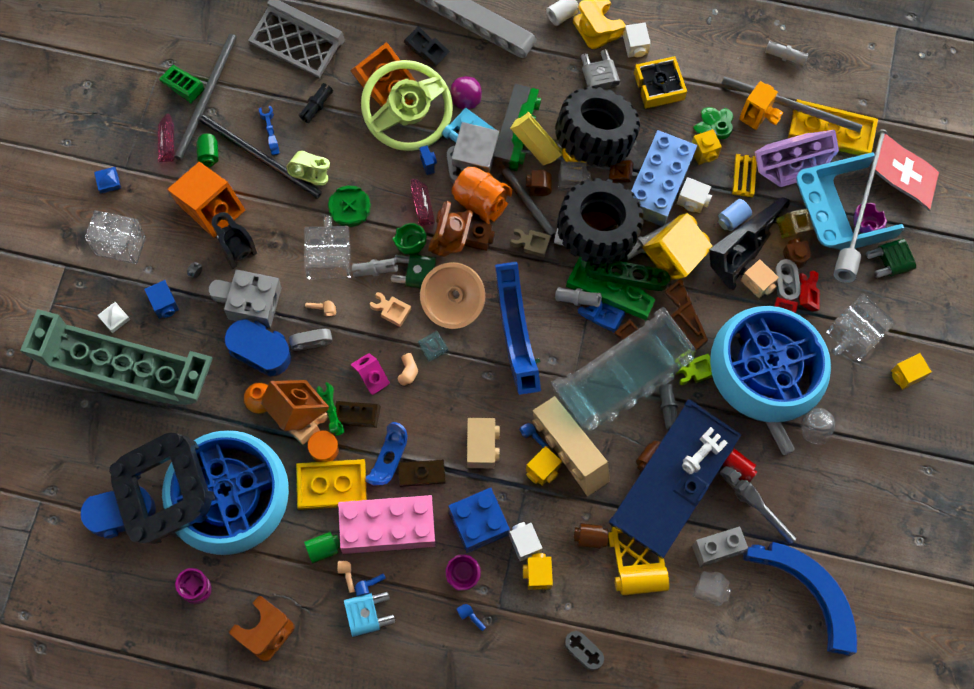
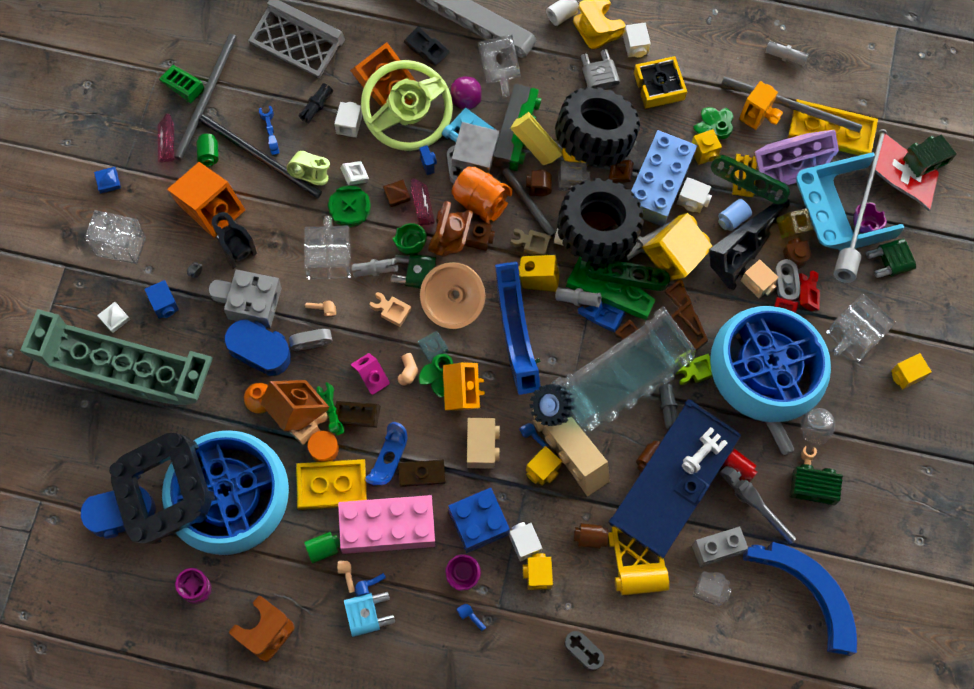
(348, 119): none -> white brick
(354, 173): none -> white tile
(396, 193): none -> reddish brown tile
(433, 374): none -> green plate
(461, 386): none -> light orange brick
(507, 69): none -> clear piece
(539, 272): none -> yellow torso
(552, 405): none -> black wheel
(751, 176): none -> dark green beam
(808, 458): none -> light nougat hand
(816, 485): none -> dark green brick
(929, 155): none -> dark green brick

